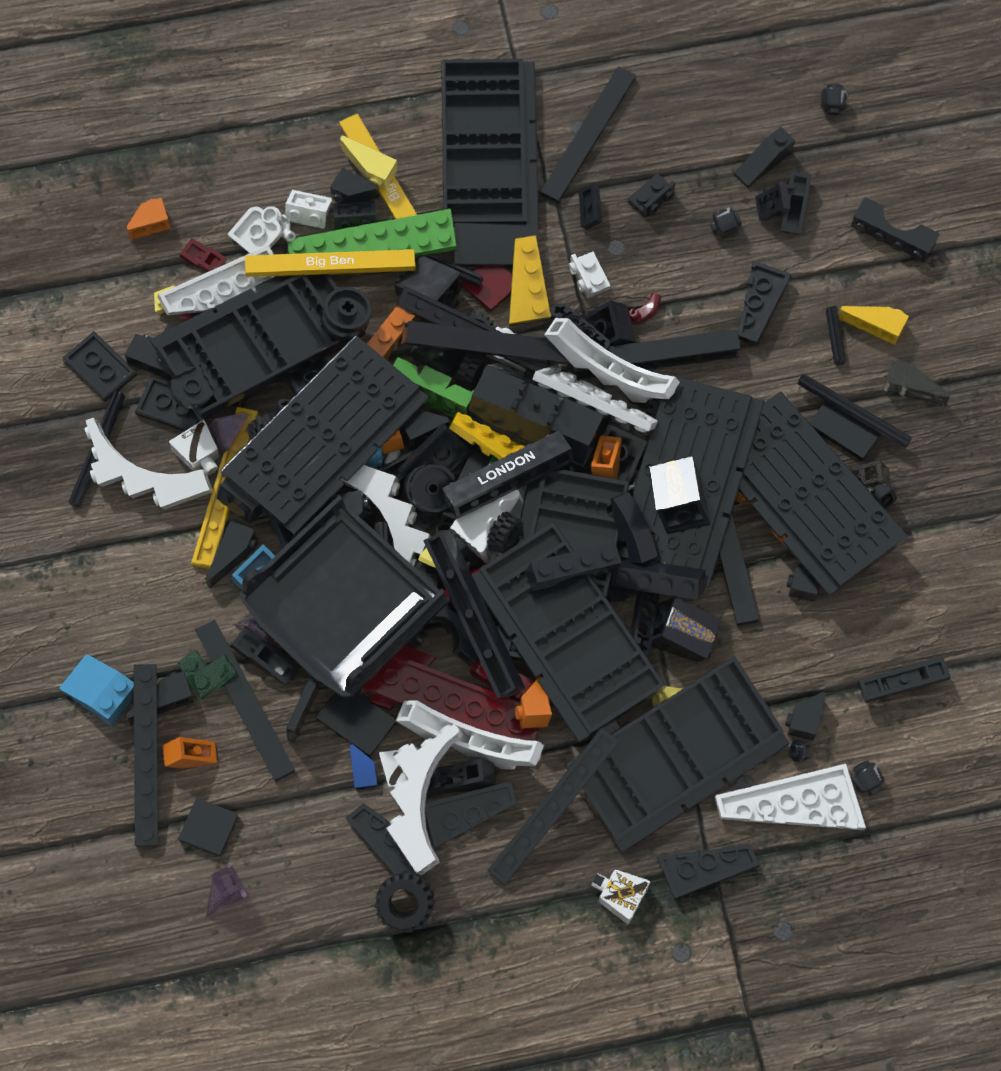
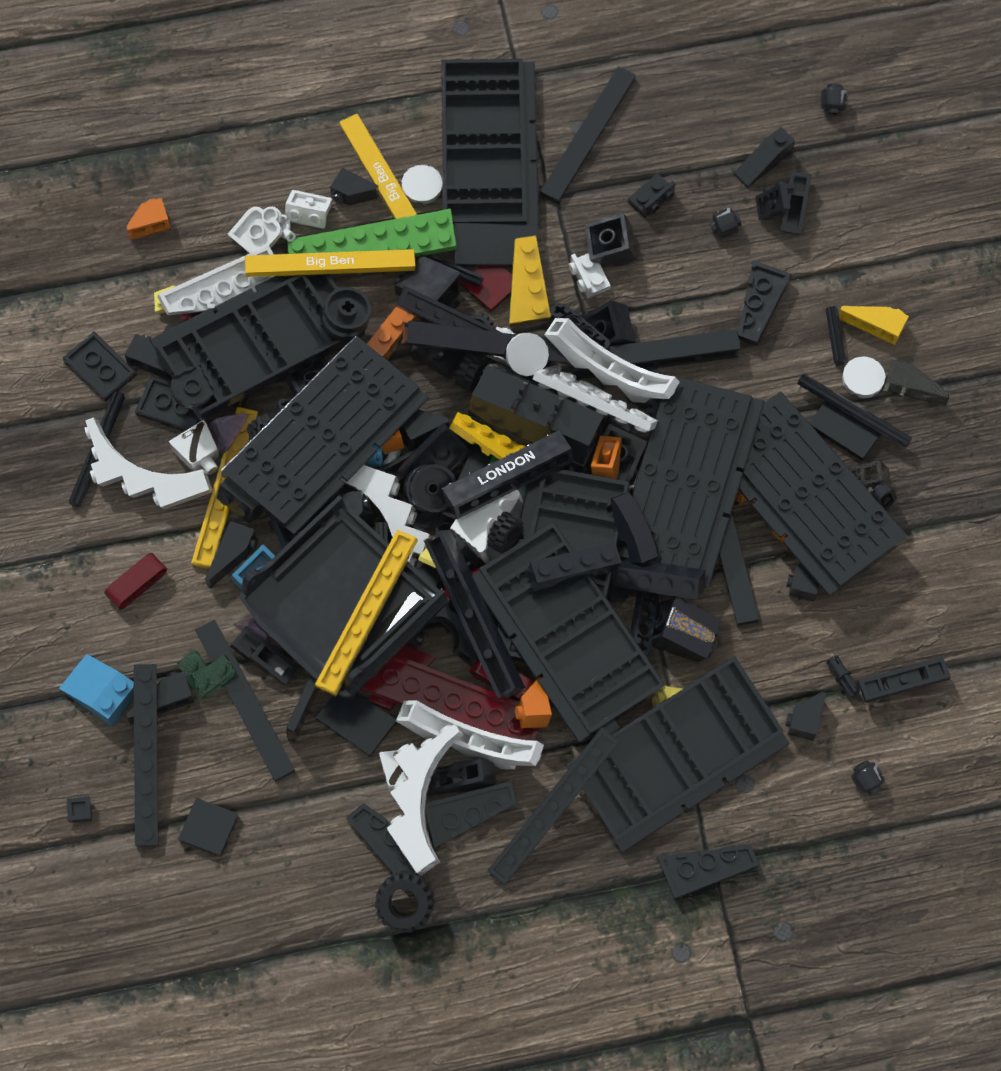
(79, 809): none -> black plate
(135, 581): none -> dark red beam
(189, 753): orange slope -> none
(202, 257): dark red slope -> none
(225, 890): clear purple slope -> none
(354, 214): black bracket -> none
(363, 768): blue slope -> none
(366, 612): none -> yellow tile
(371, 163): light yellow slope -> none
(422, 184): none -> white tile
(434, 385): bright green piece -> none
(526, 354): none -> white tile
(590, 206): black plate -> none
(611, 240): none -> black slope
(621, 893): torso -> none
(647, 311): dark red arm -> none
(679, 495): black slope -> none
(798, 750): black plate -> none
(807, 799): white wing -> none
(843, 676): none -> black axle
(863, 377): none -> white tile
(915, 242): black arch -> none

